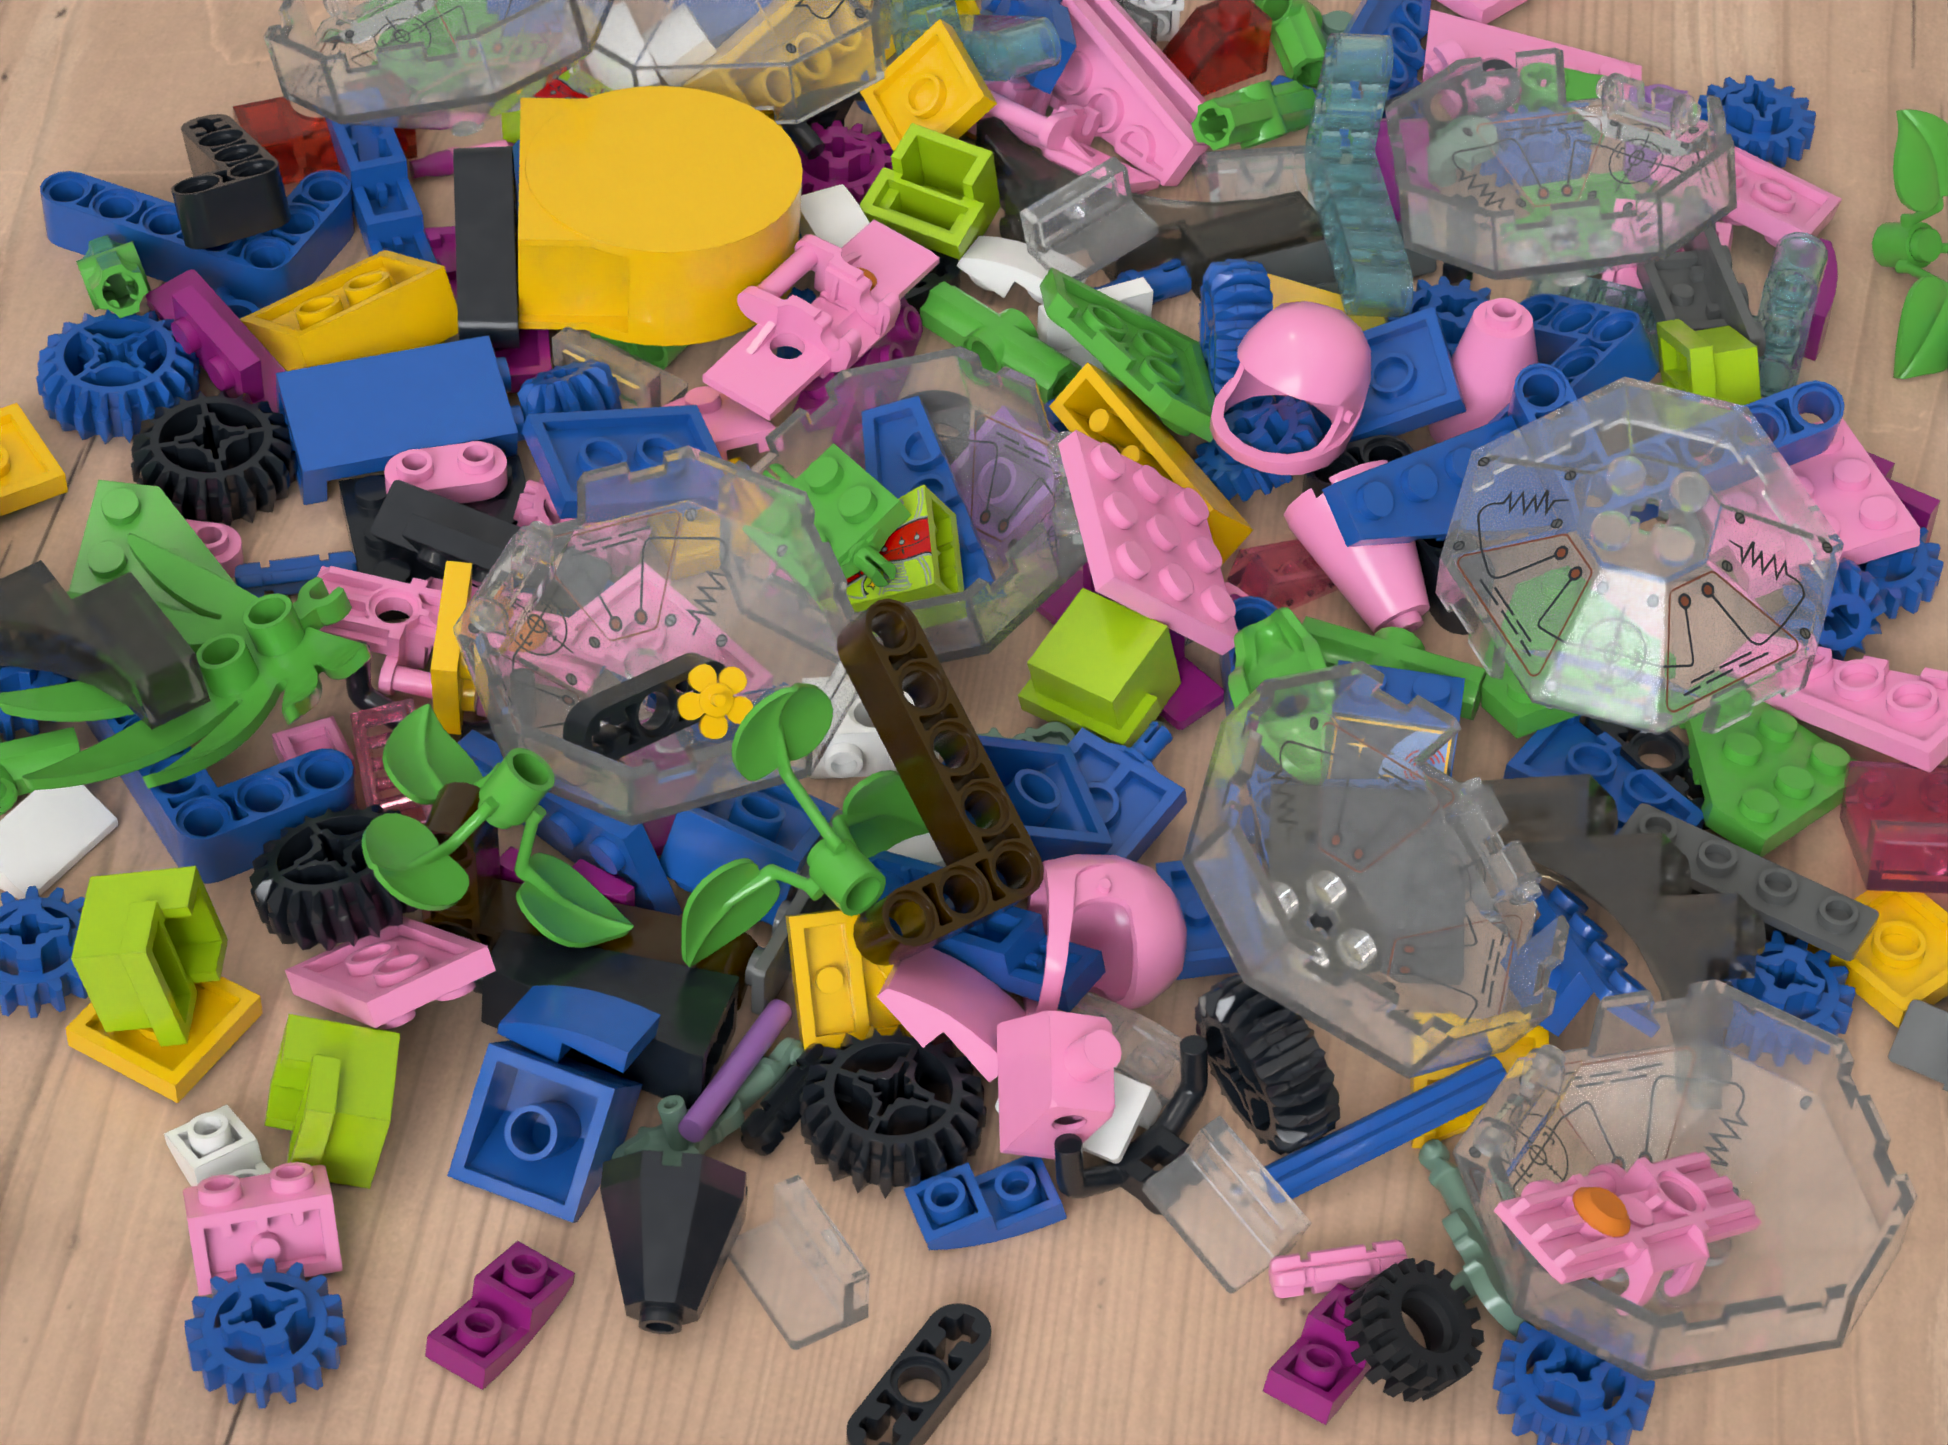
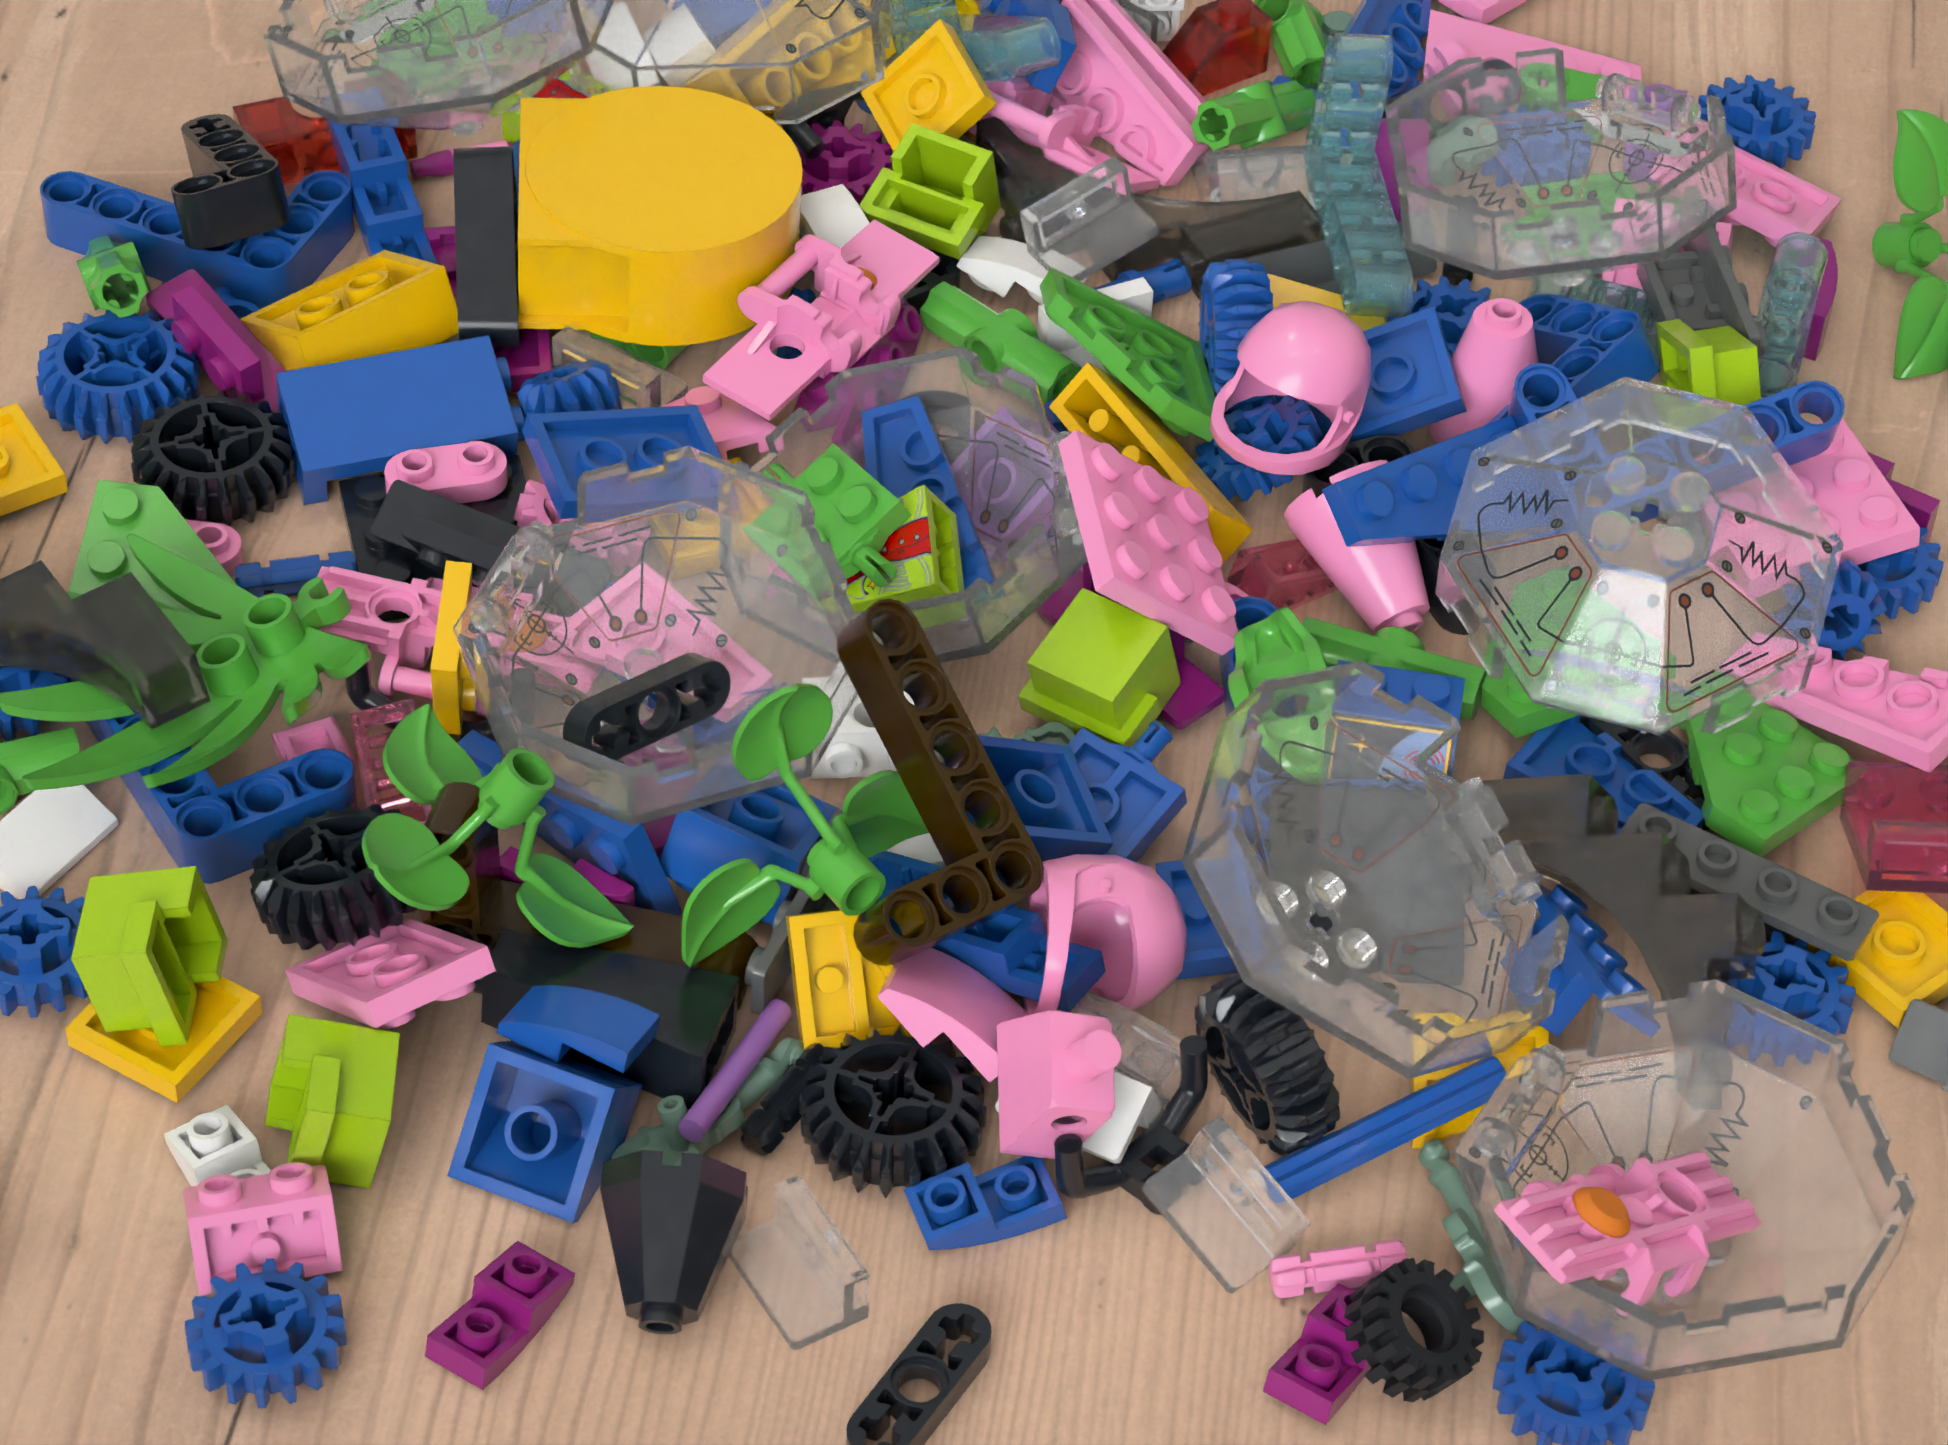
(715, 699): yellow plant -> none

